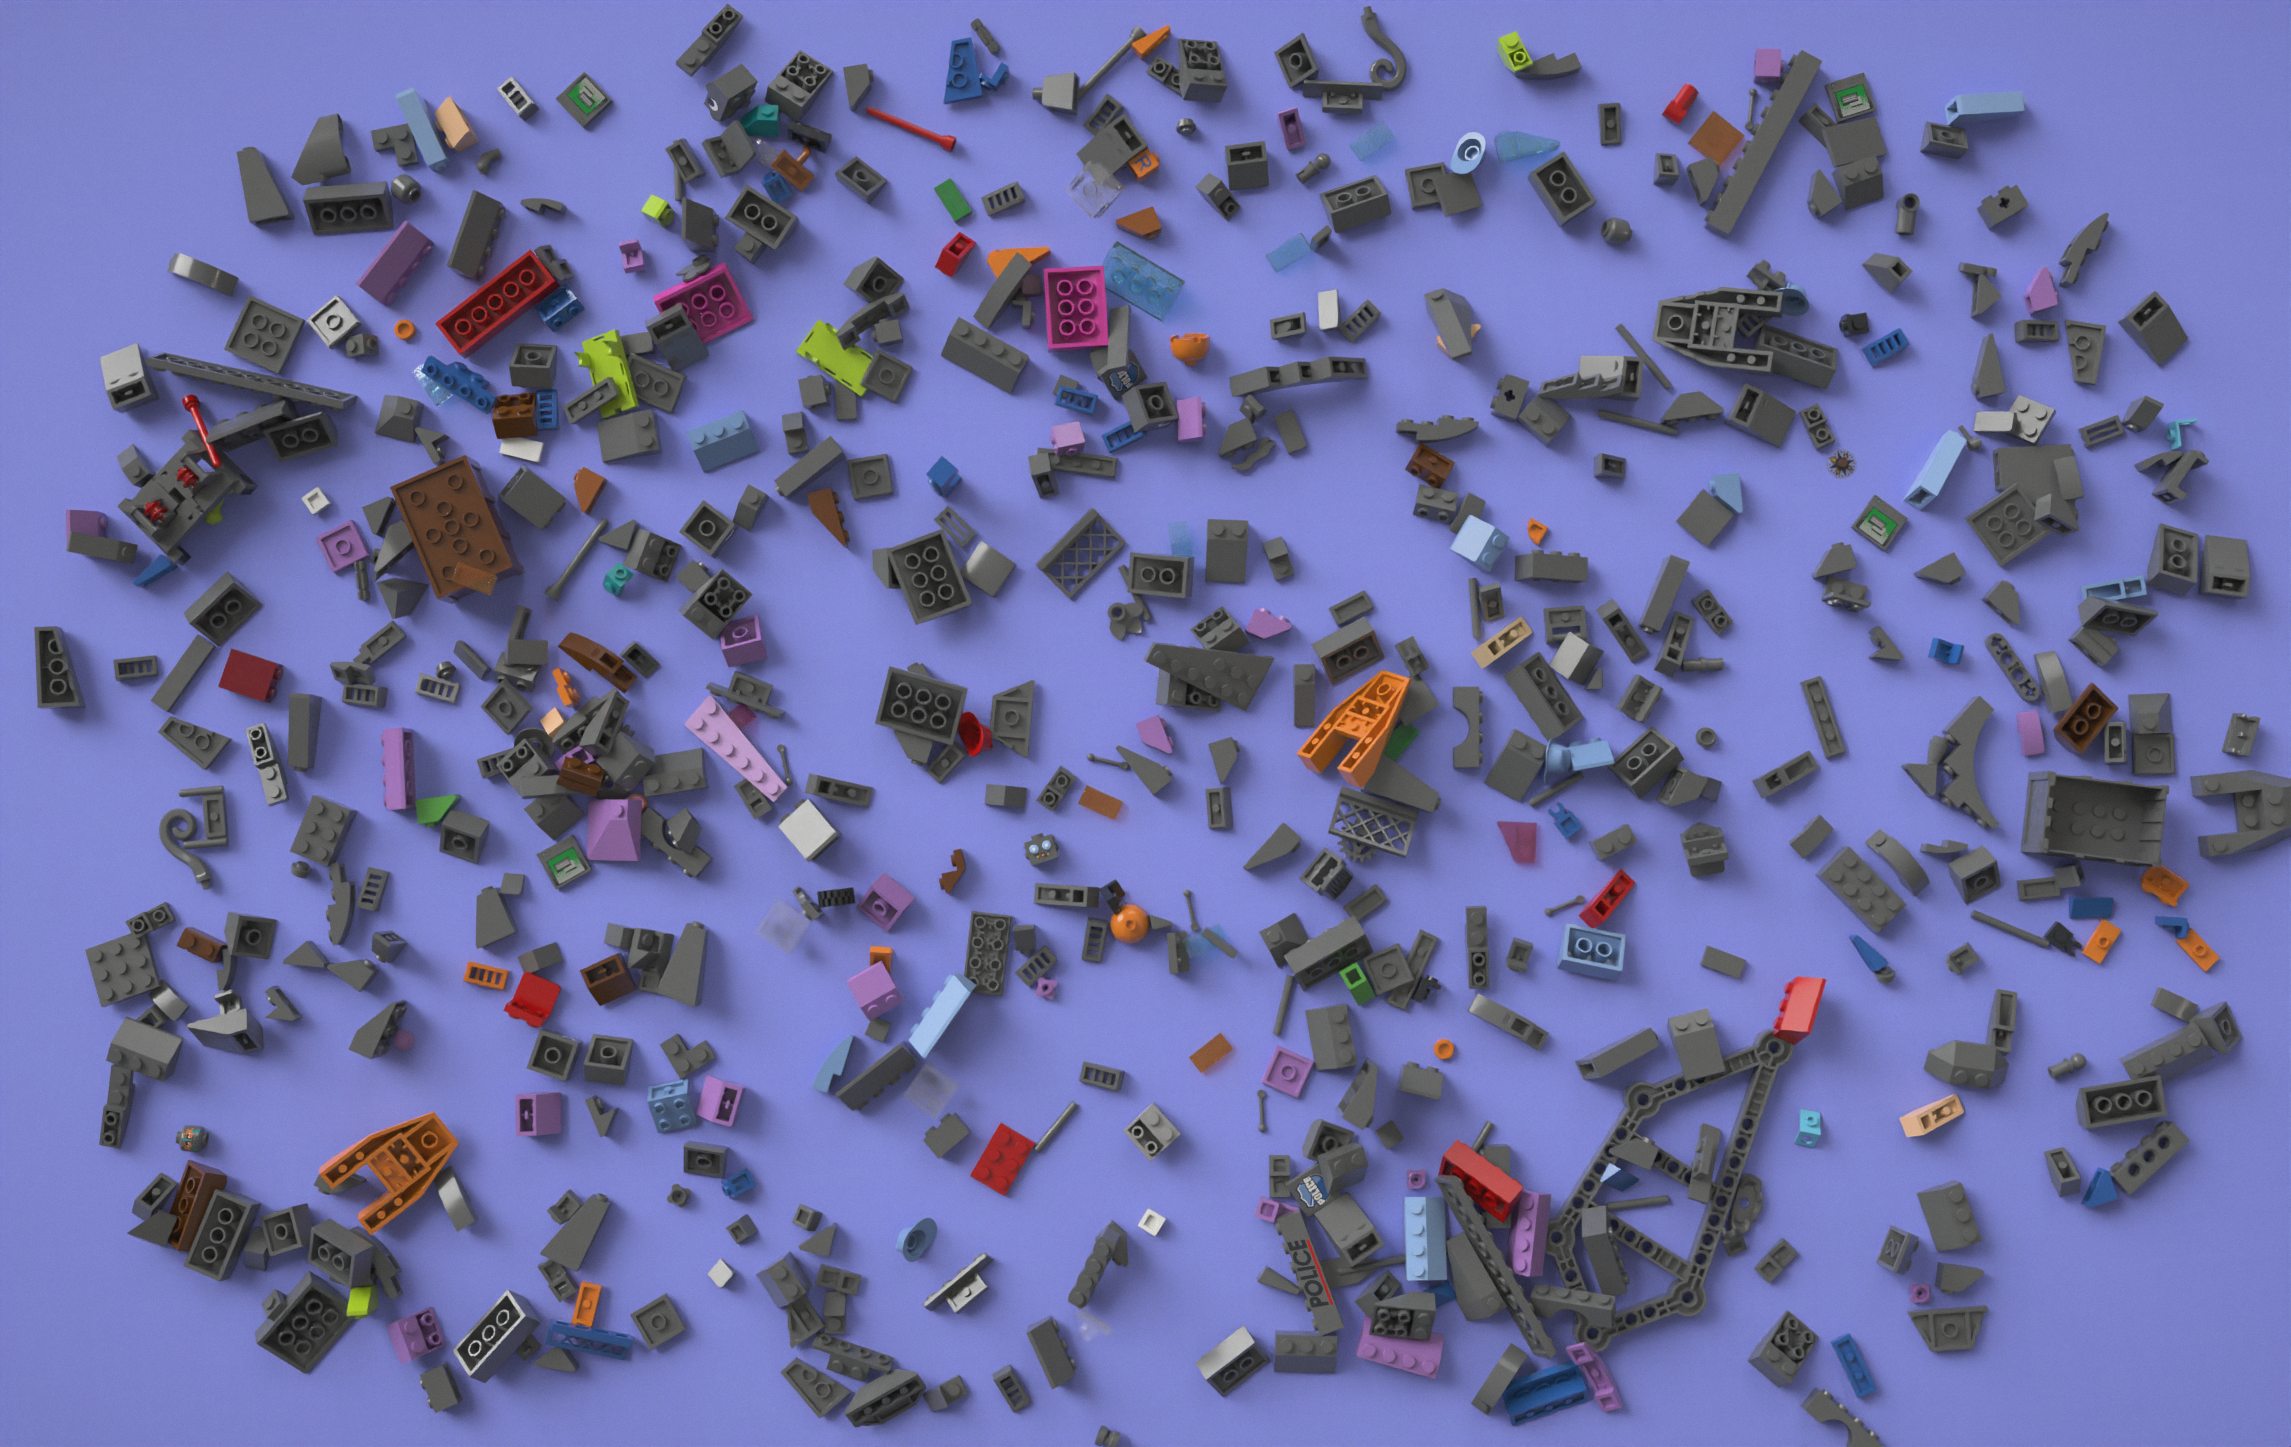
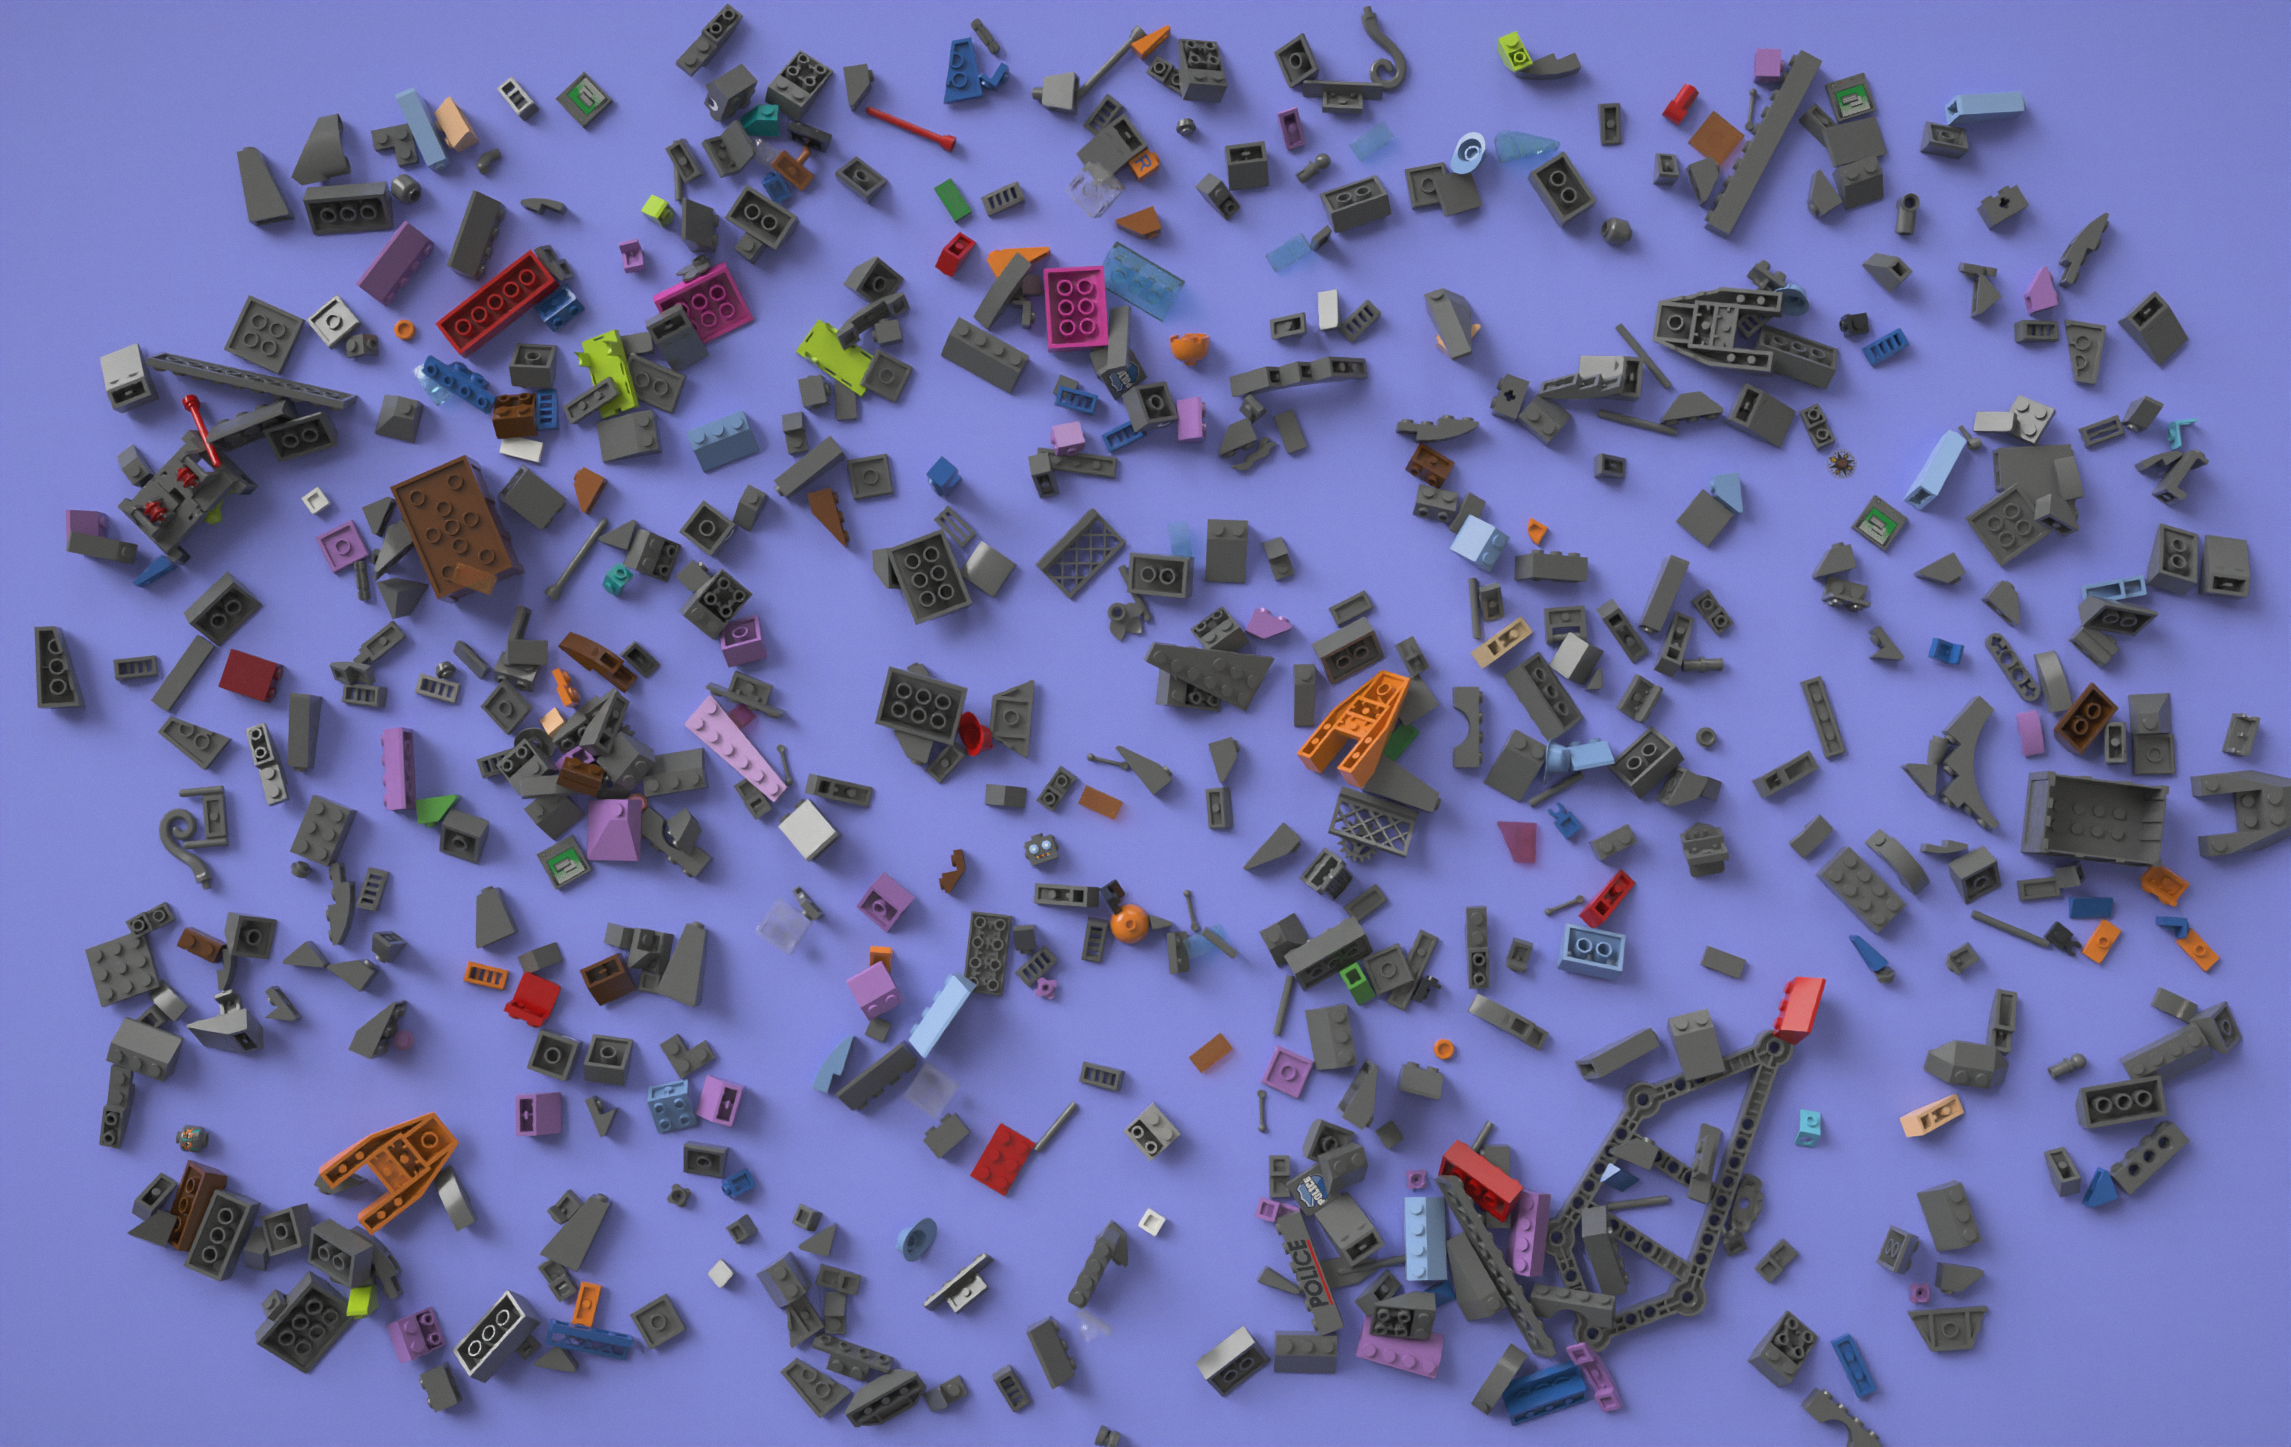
(202, 273): dark grey arch -> none
(430, 440): dark grey slope -> none
(512, 884): dark grey slope -> none
(836, 897): black tyre -> none
(1153, 734): medium lavender slope -> none
(1987, 375): dark grey slope -> none

